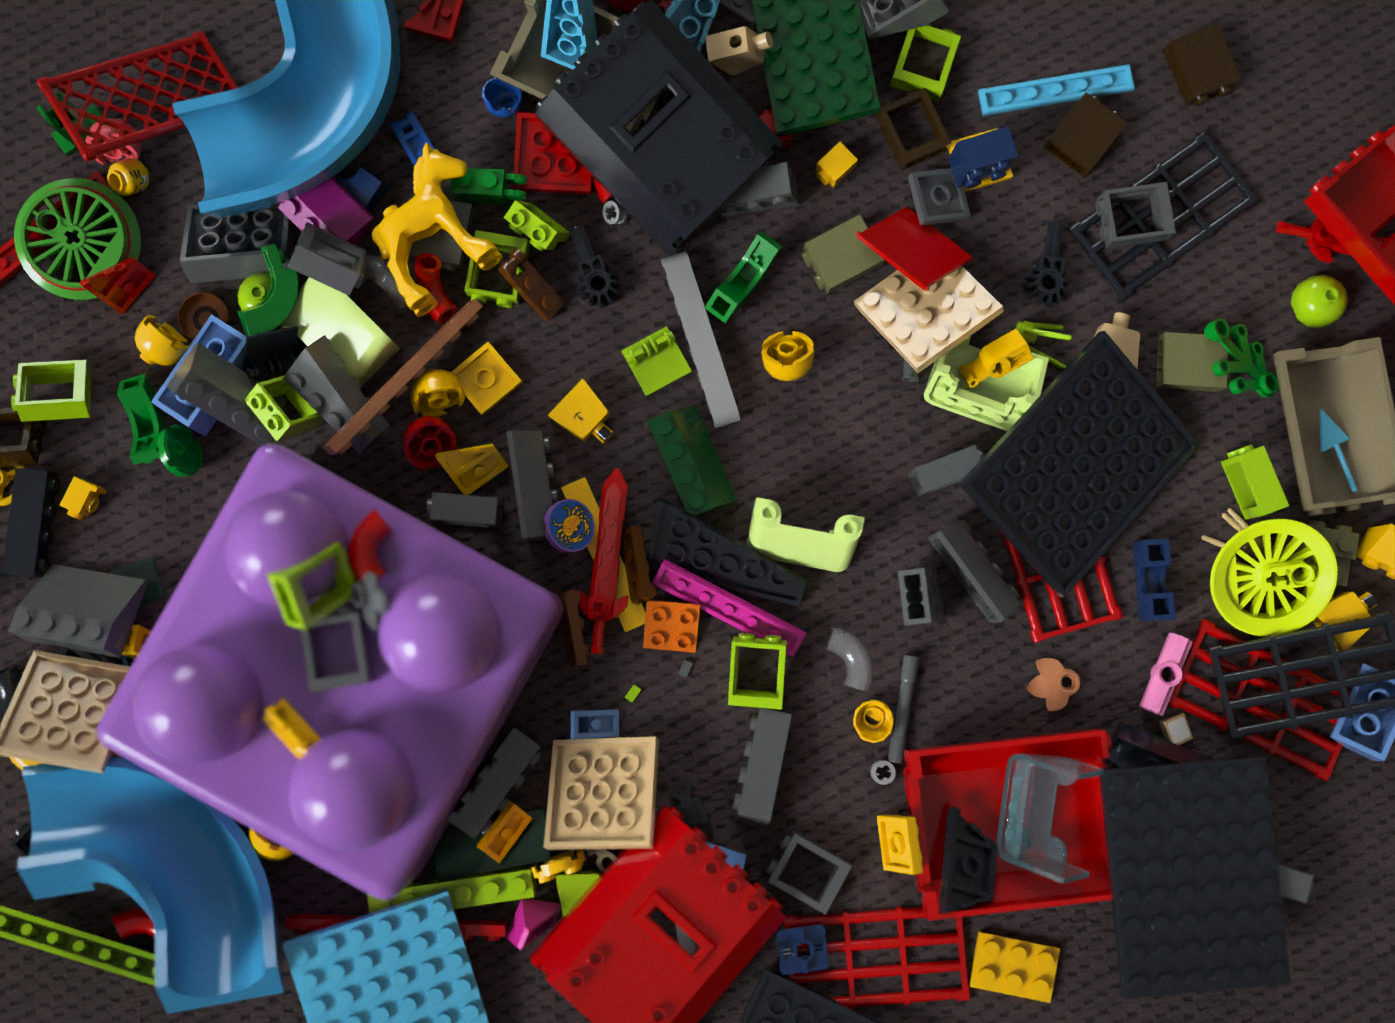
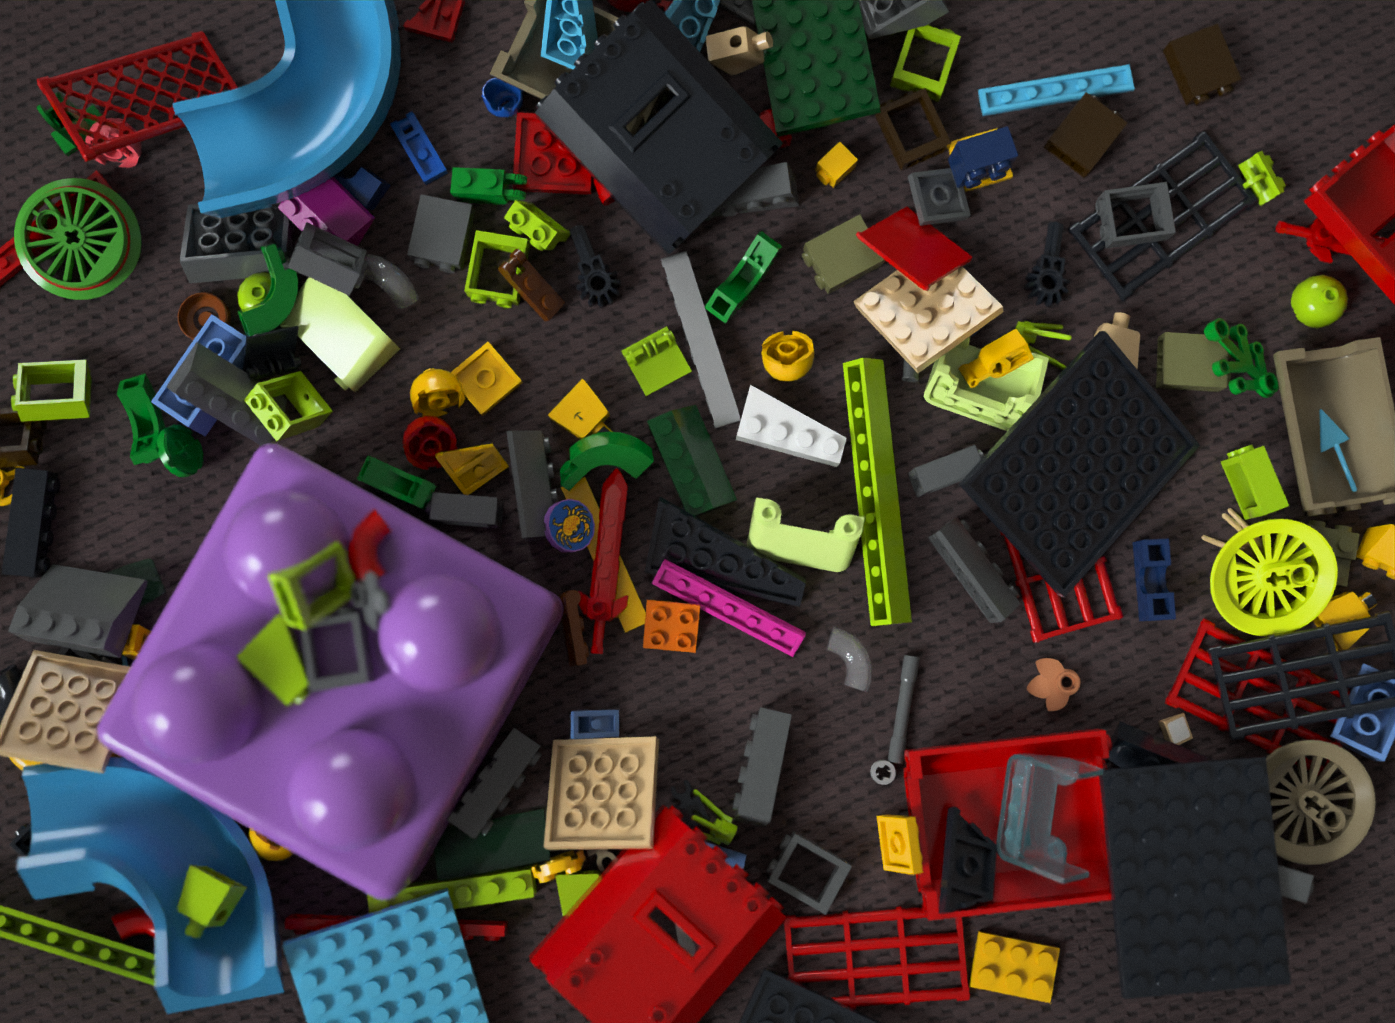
(81, 498): yellow brick -> none
(119, 284): red wing -> none
(128, 177): yellow head -> none
(159, 342): yellow cylinder -> none
(208, 899): none -> lime torso
(278, 661): none -> lime slope
(290, 727): yellow hinge -> none
(331, 391): dark grey wedge -> none
(396, 482): none -> green arch
(397, 384): nougat plate -> none
(422, 218): yellow animal -> none
(427, 274): red cylinder -> none
(504, 832): light orange plate -> none
(532, 921): dark pink slope -> none
(605, 449): none -> green arch
(609, 213): light grey bush -> none
(632, 694): lime piece -> none
(636, 565): reddish brown plate -> none
(685, 668): dark grey piece -> none
(722, 829): none -> lime plant
(755, 698): lime window -> none
(786, 430): none -> white wedge
(816, 957): dark blue piece -> none
(877, 492): none -> lime brick
(878, 711): yellow hair -> none
(921, 596): dark grey brick -> none
(1158, 690): bright pink piece -> none
(1261, 178): none -> lime hips
(1347, 824): none -> dark tan piece

